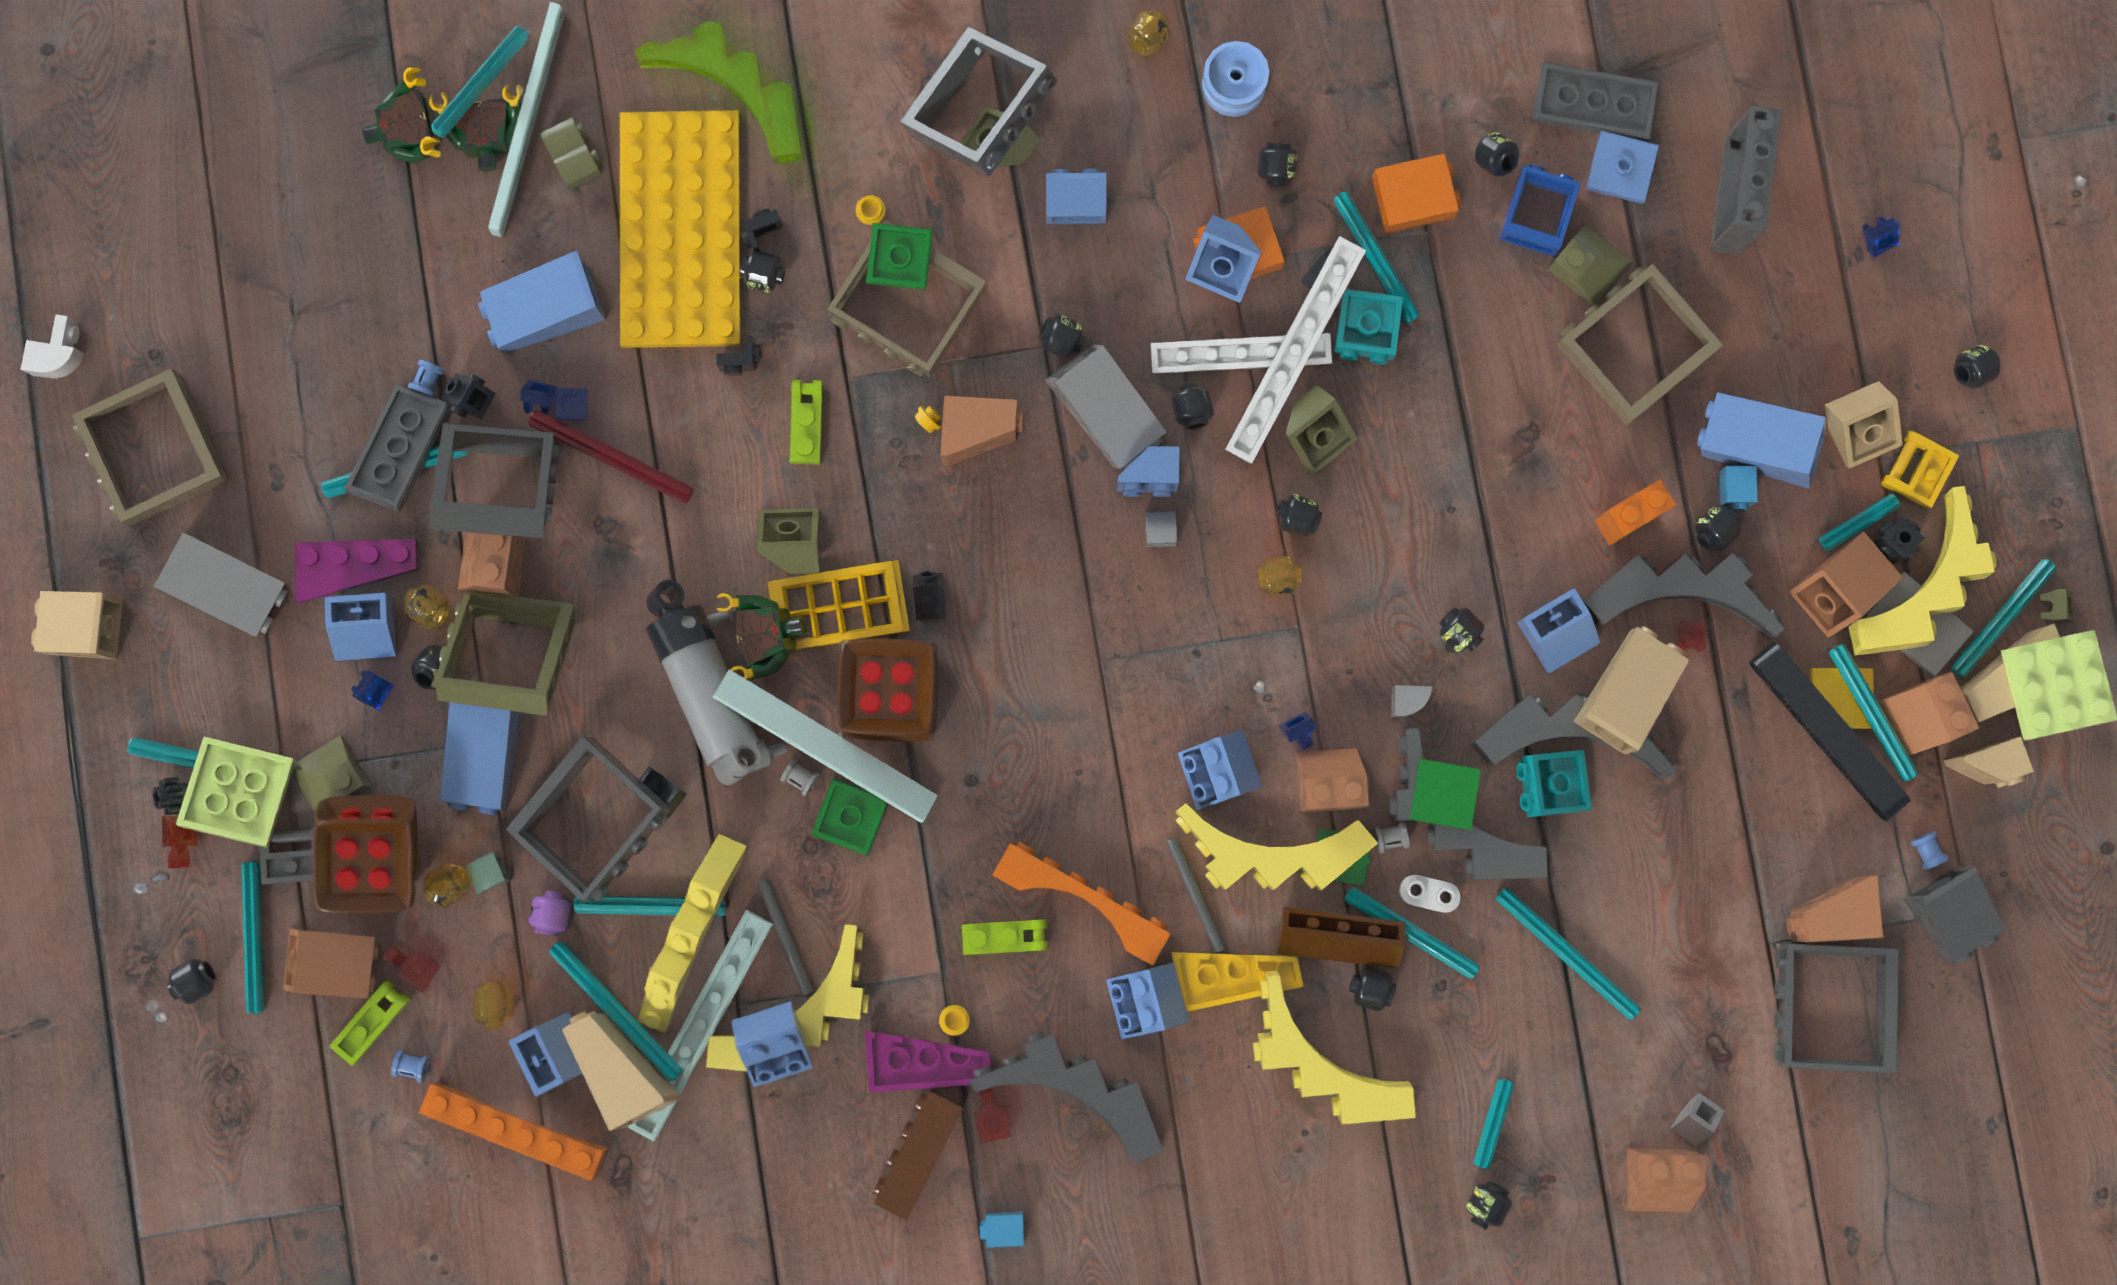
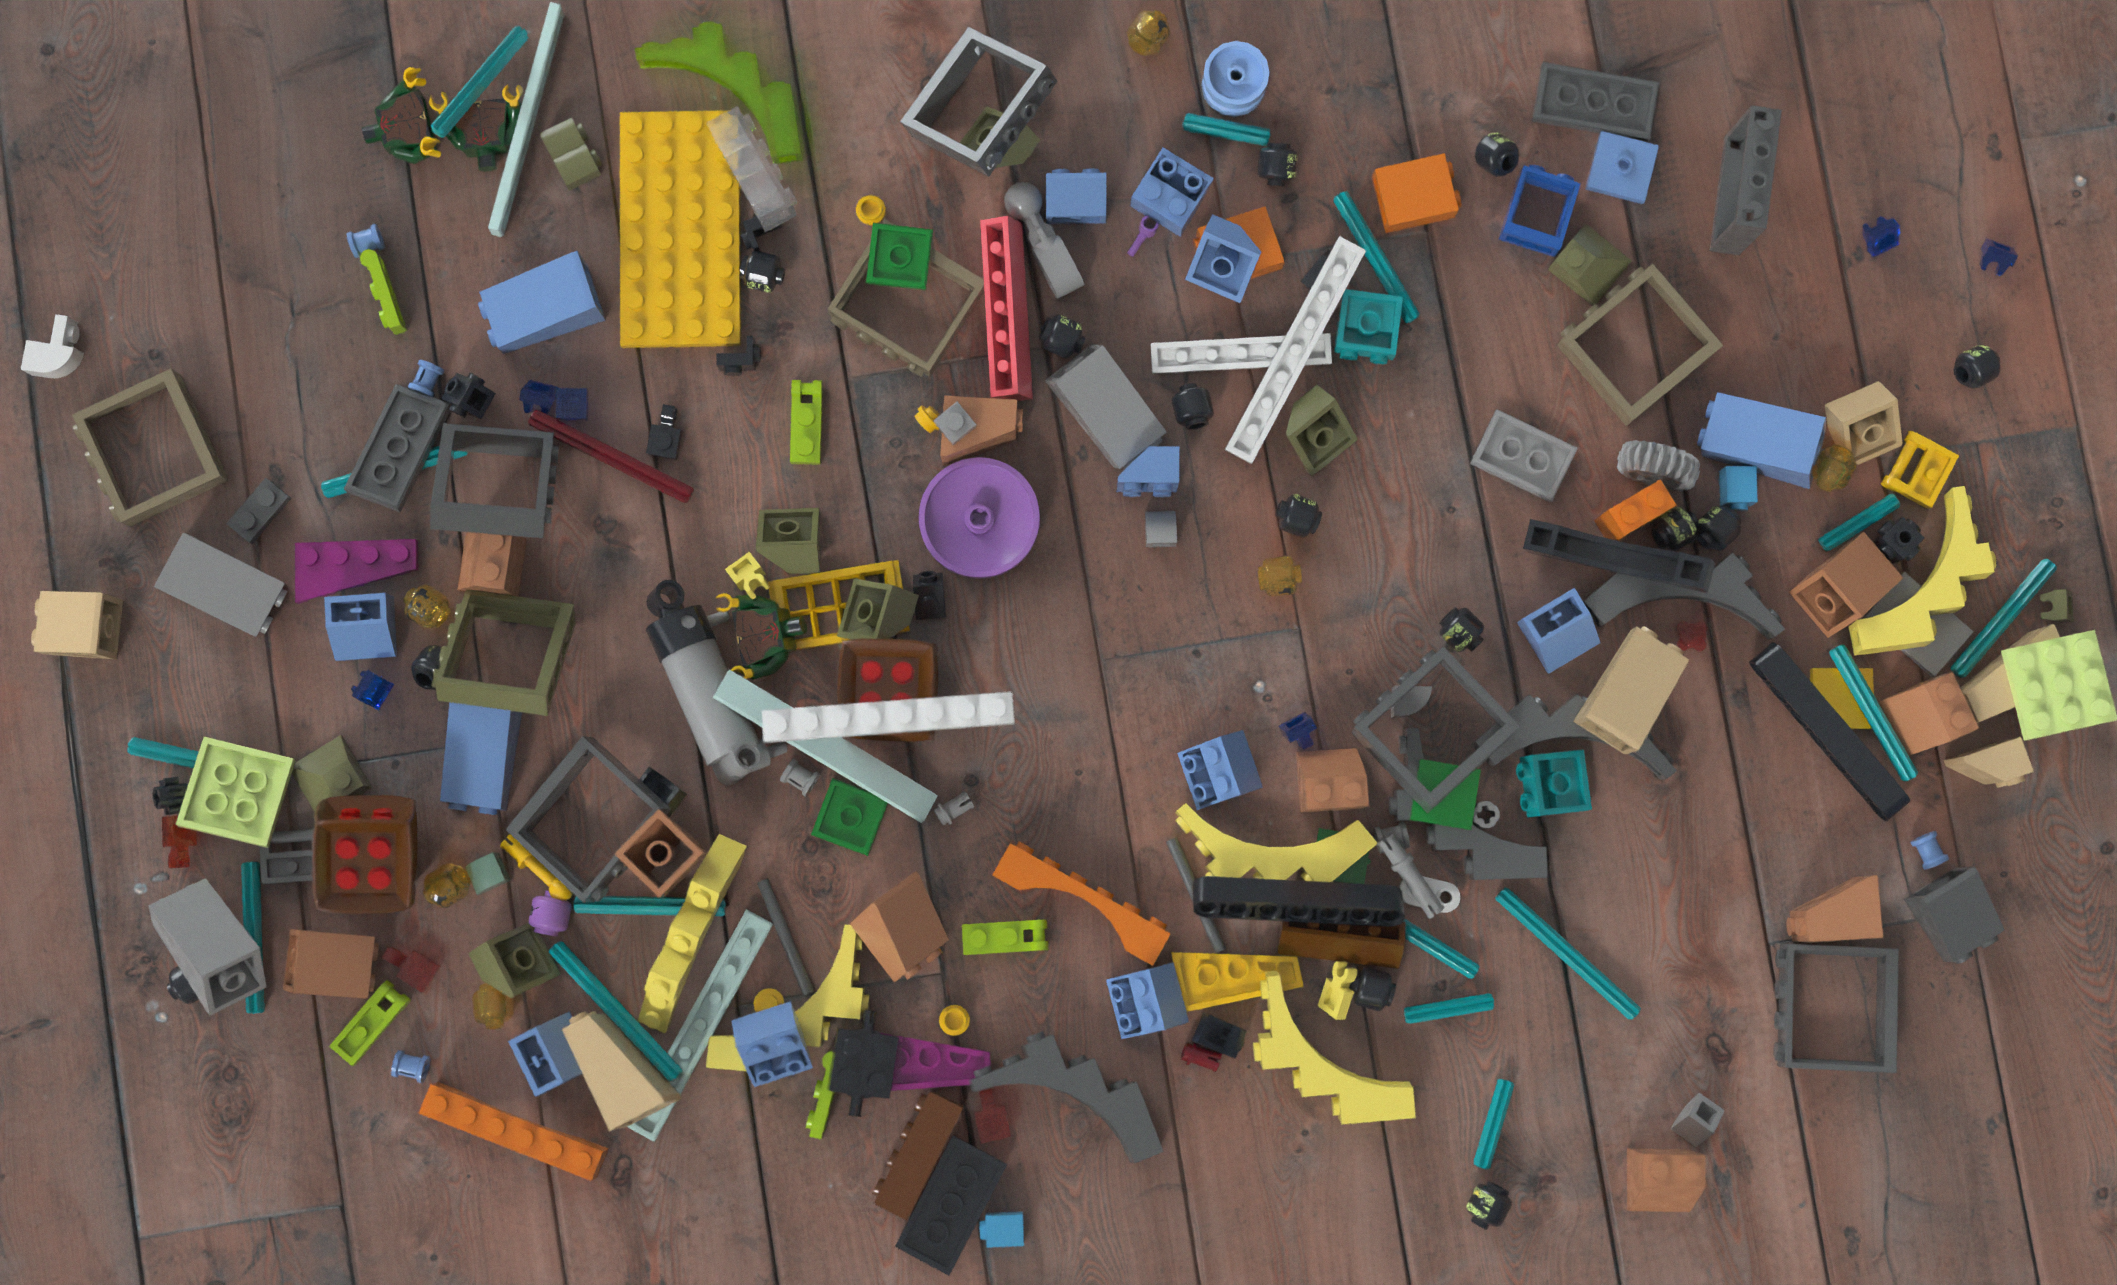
(209, 946): none -> light grey slope
(258, 510): none -> dark grey plate
(365, 240): none -> medium blue bush
(383, 291): none -> lime plate
(515, 961): none -> olive slope
(525, 858): none -> yellow pin
(661, 853): none -> nougat slope
(664, 438): none -> black plate
(747, 574): none -> light yellow plate
(752, 169): none -> clear brick
(767, 999): none -> yellow plate
(818, 1119): none -> lime plate
(862, 1063): none -> black plate
(876, 611): none -> olive slope
(887, 717): none -> white plate
(902, 928): none -> nougat slope
(951, 1205): none -> black plate
(953, 809): none -> light grey pin
(955, 423): none -> light grey plate
(979, 518): none -> medium lavender dish
(1006, 309): none -> coral brick
(1024, 203): none -> light grey beam
(1143, 234): none -> medium lavender hand
(1171, 192): none -> medium blue slope
(1200, 1056): none -> dark red pin
(1219, 1035): none -> black bracket
(1226, 129): none -> teal axle
(1298, 901): none -> black beam
(1336, 993): none -> light yellow plate
(1390, 762): none -> dark grey window
(1410, 874): none -> light grey pin
(1449, 1008): none -> teal axle
(1488, 807): none -> light grey bush
(1523, 455): none -> light grey tile
(1619, 557): none -> black arch
(1654, 461): none -> light grey gear
(1675, 529): none -> black head
(1834, 468): none -> clear yellow head
(1997, 252): none -> clear blue tile

